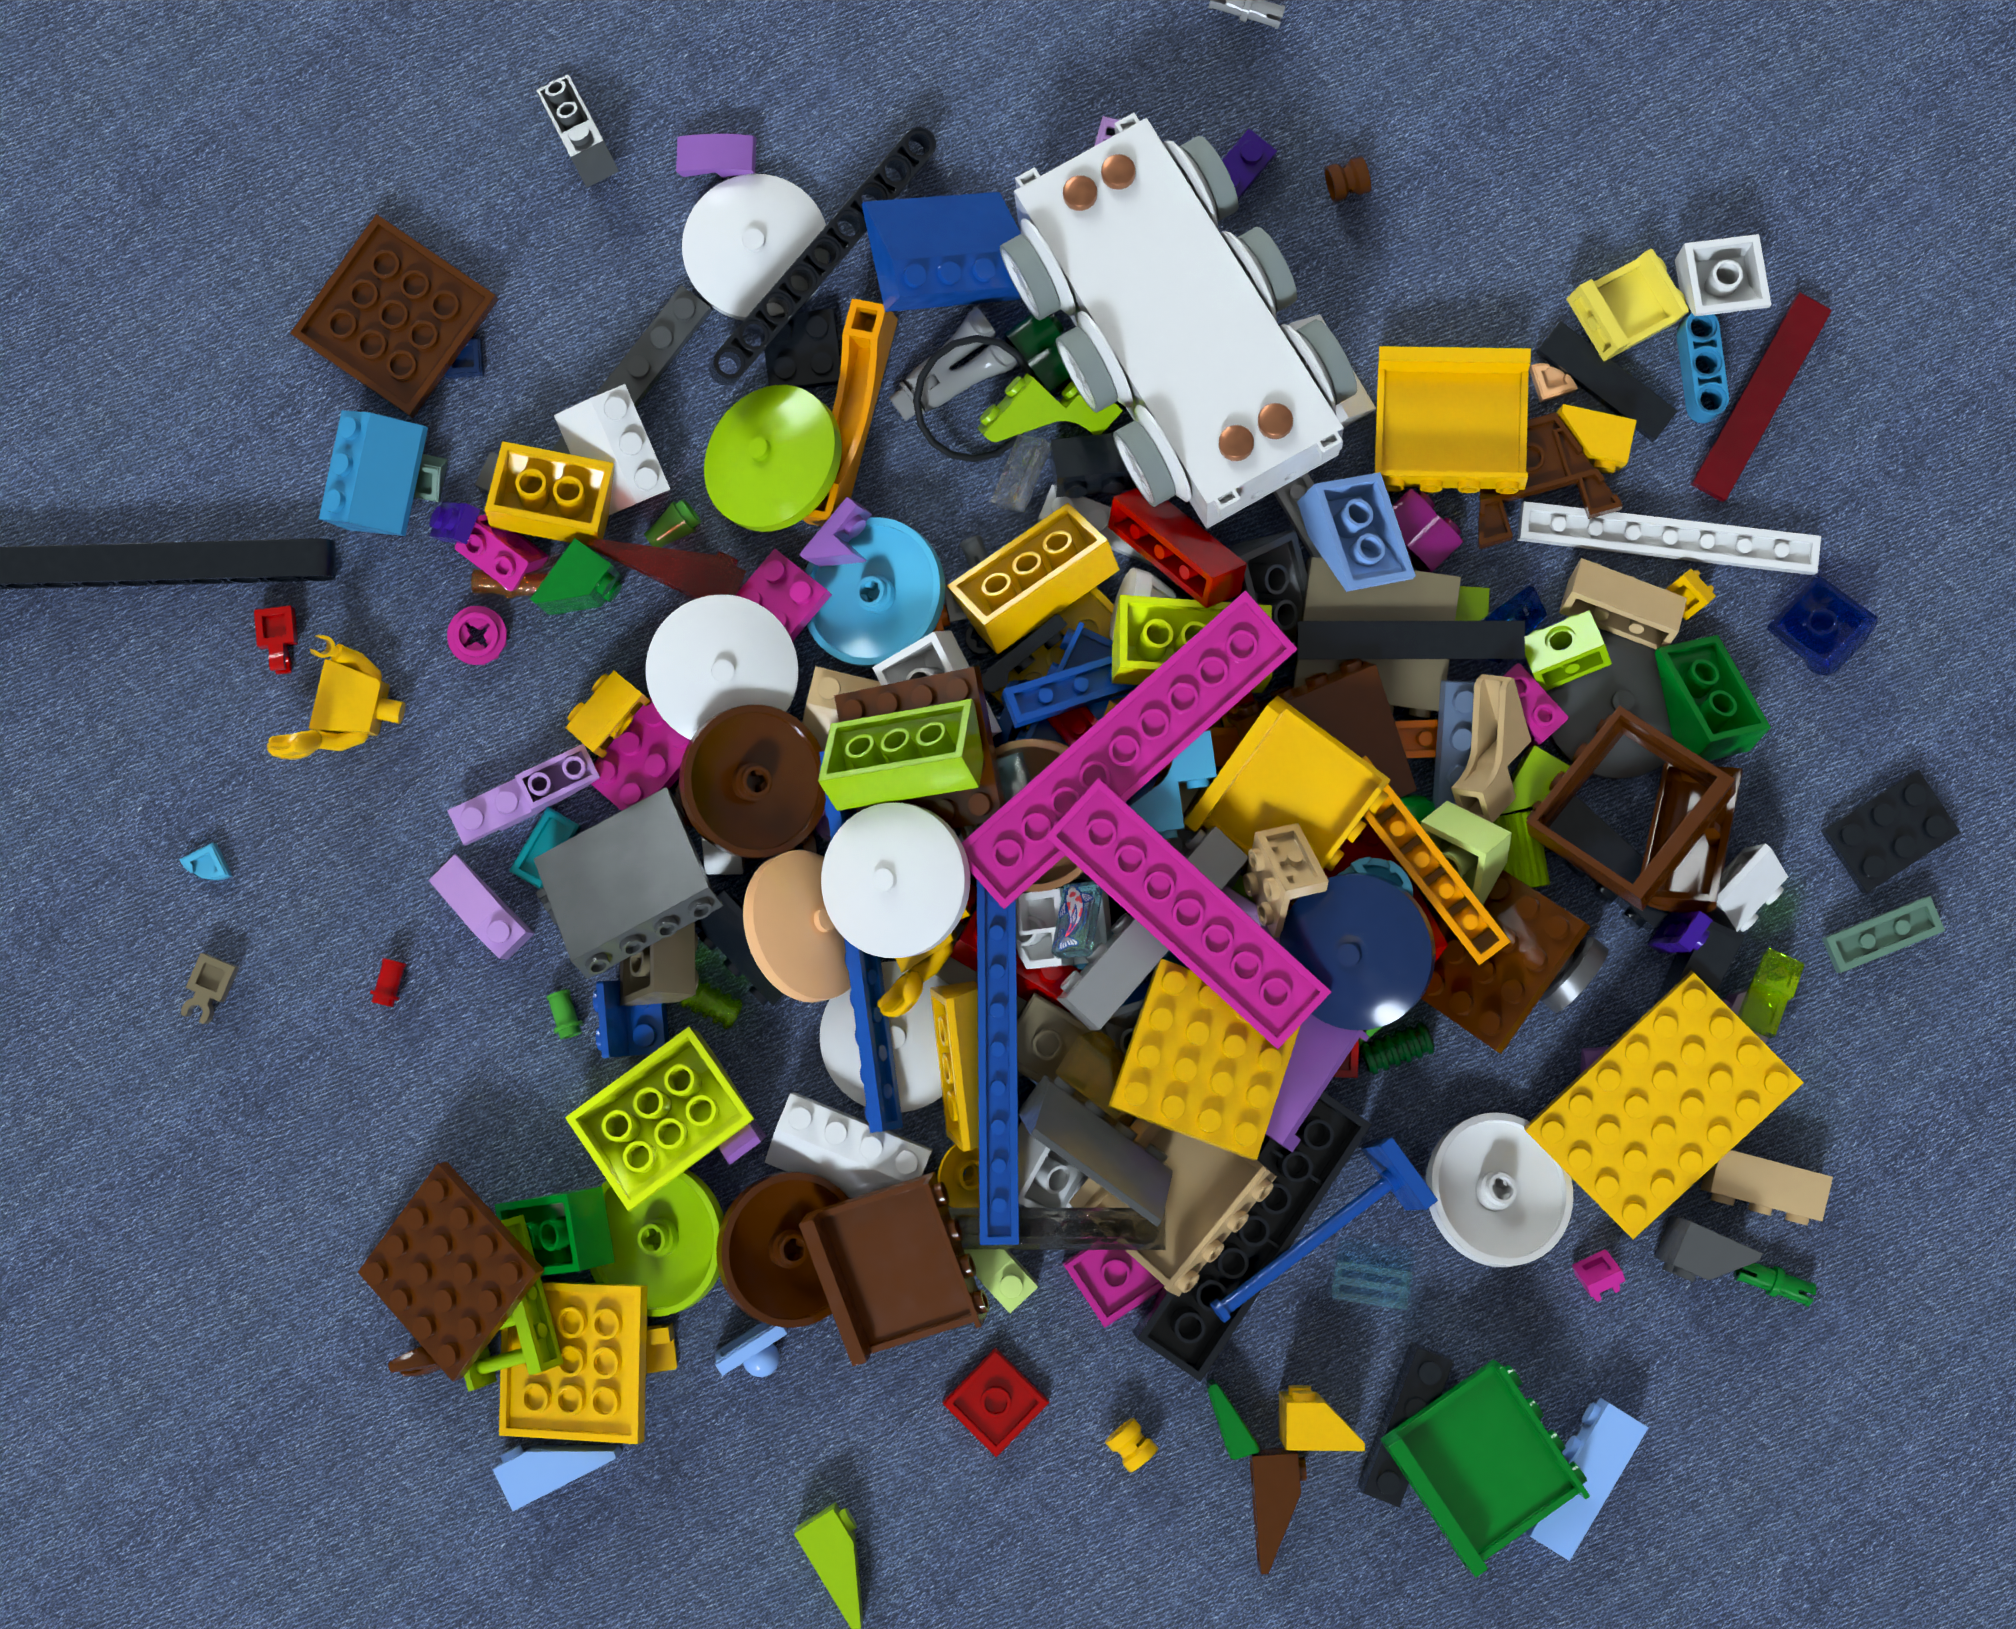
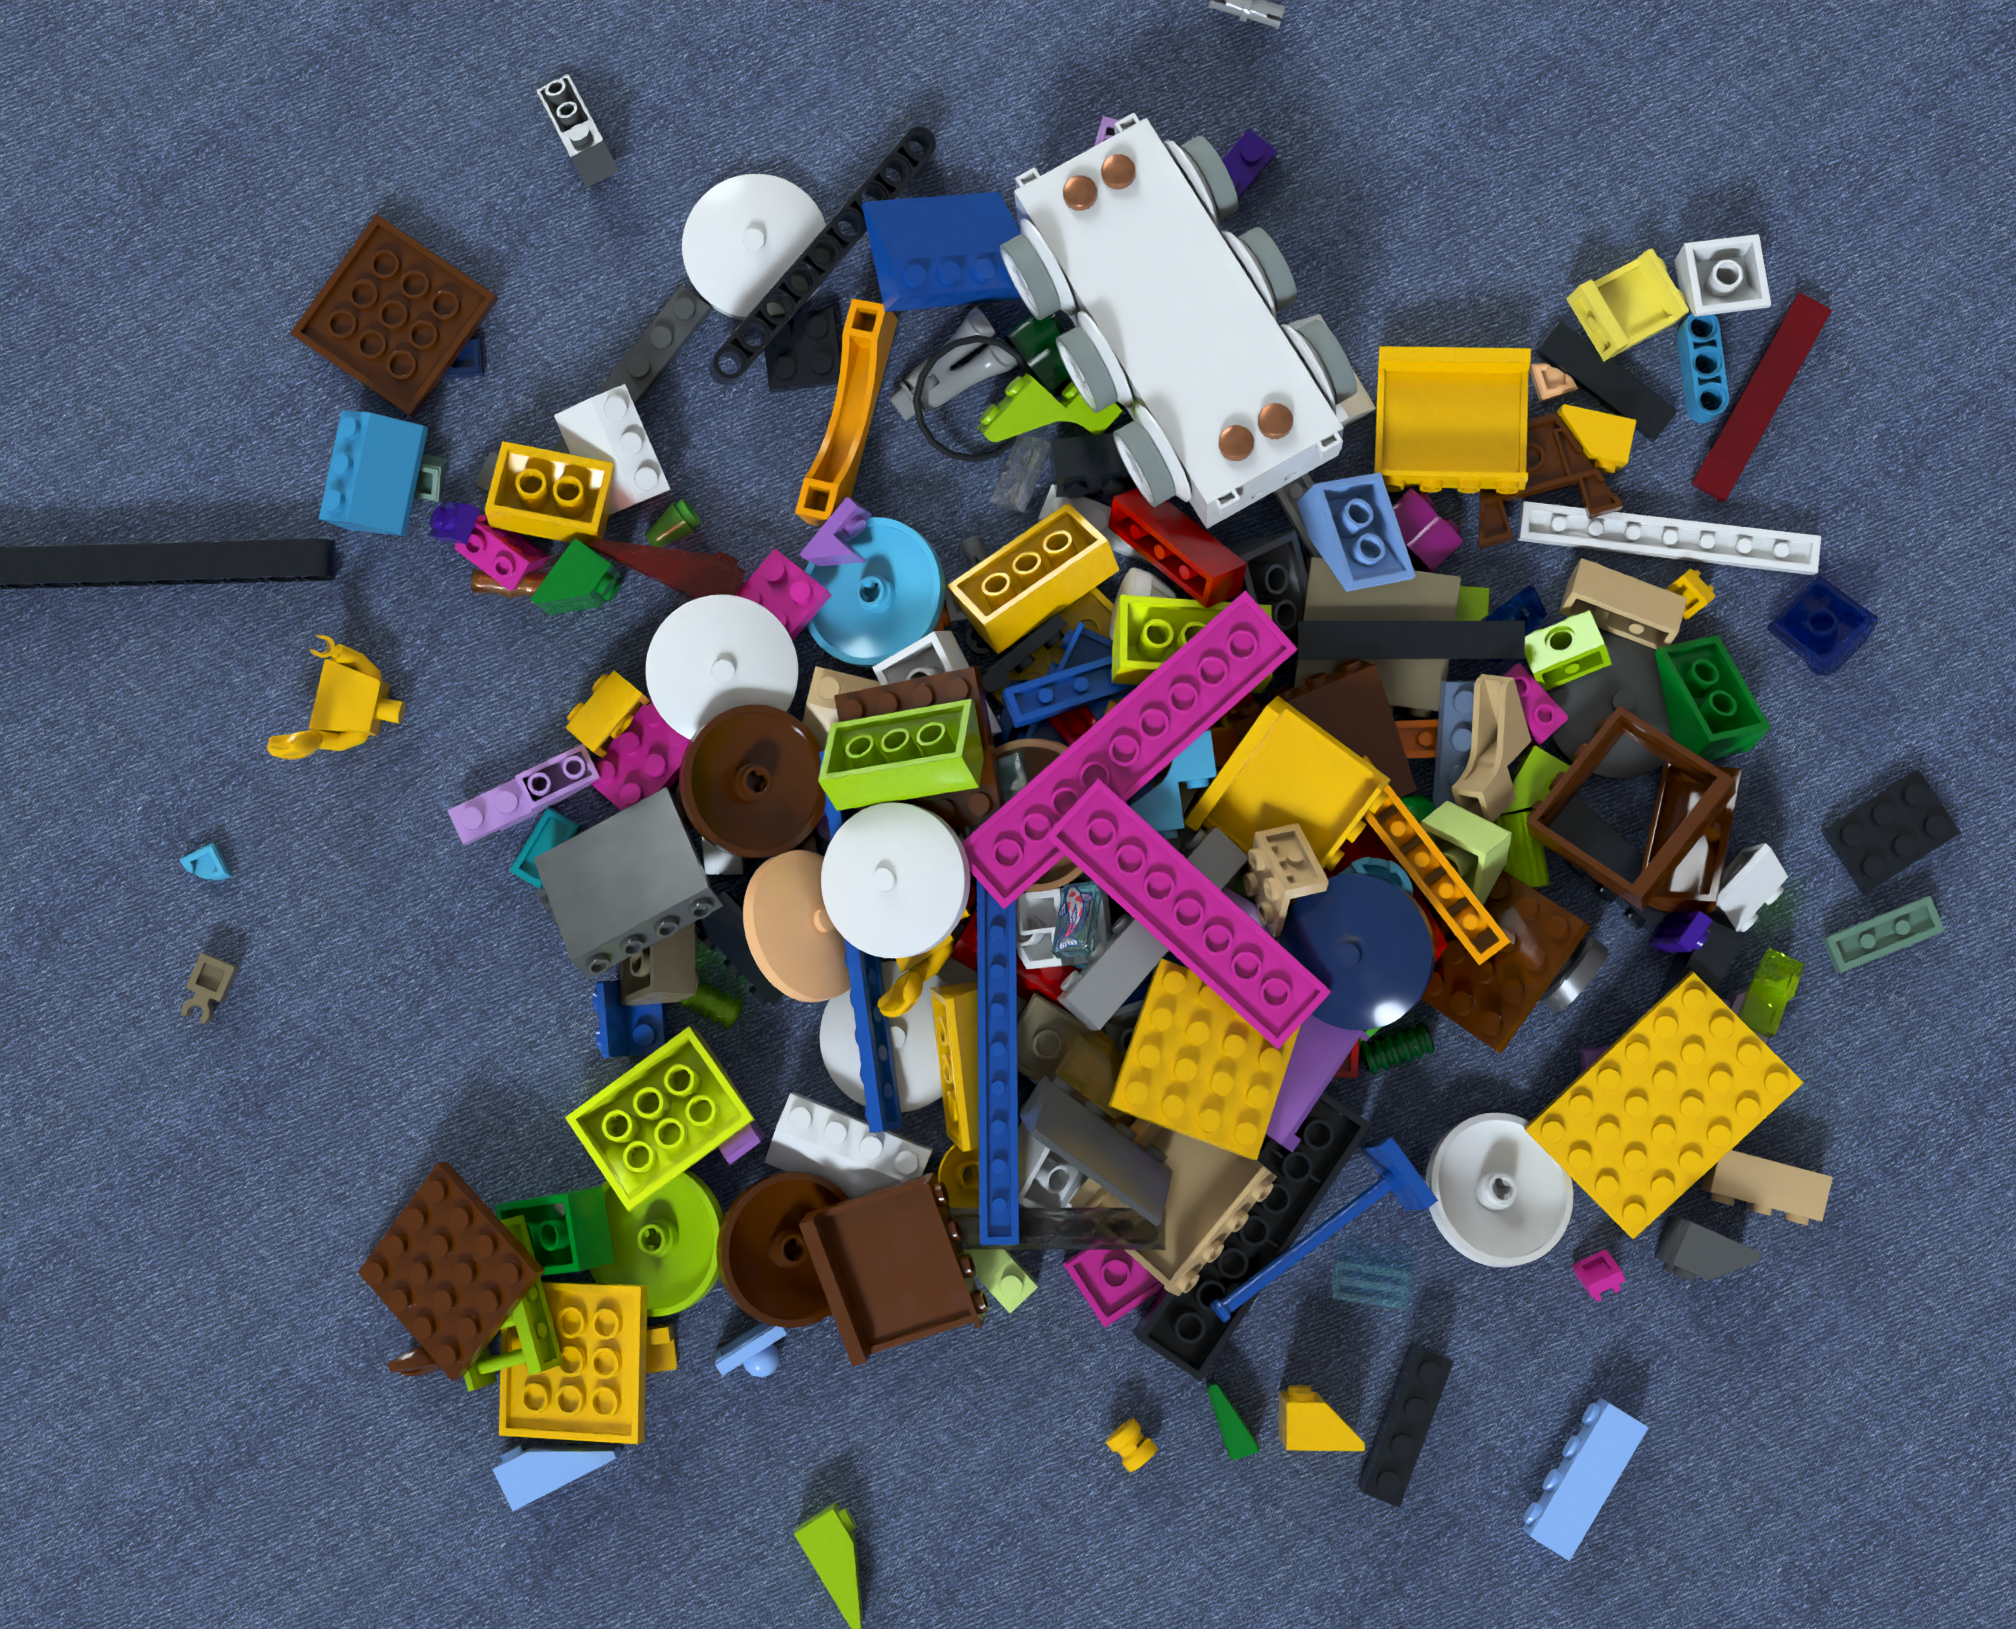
(275, 631): red plate -> none
(388, 983): red pin -> none
(459, 635): dark pink gear -> none
(481, 908): lavender slope -> none
(564, 1014): bright green pin -> none
(716, 153): medium lavender slope -> none
(772, 458): lime dish -> none
(995, 1401): red tile -> none
(1275, 1493): reddish brown slope -> none
(1350, 178): reddish brown wheel -> none
(1484, 1463): green panel -> none
(1776, 1282): green pin -> none

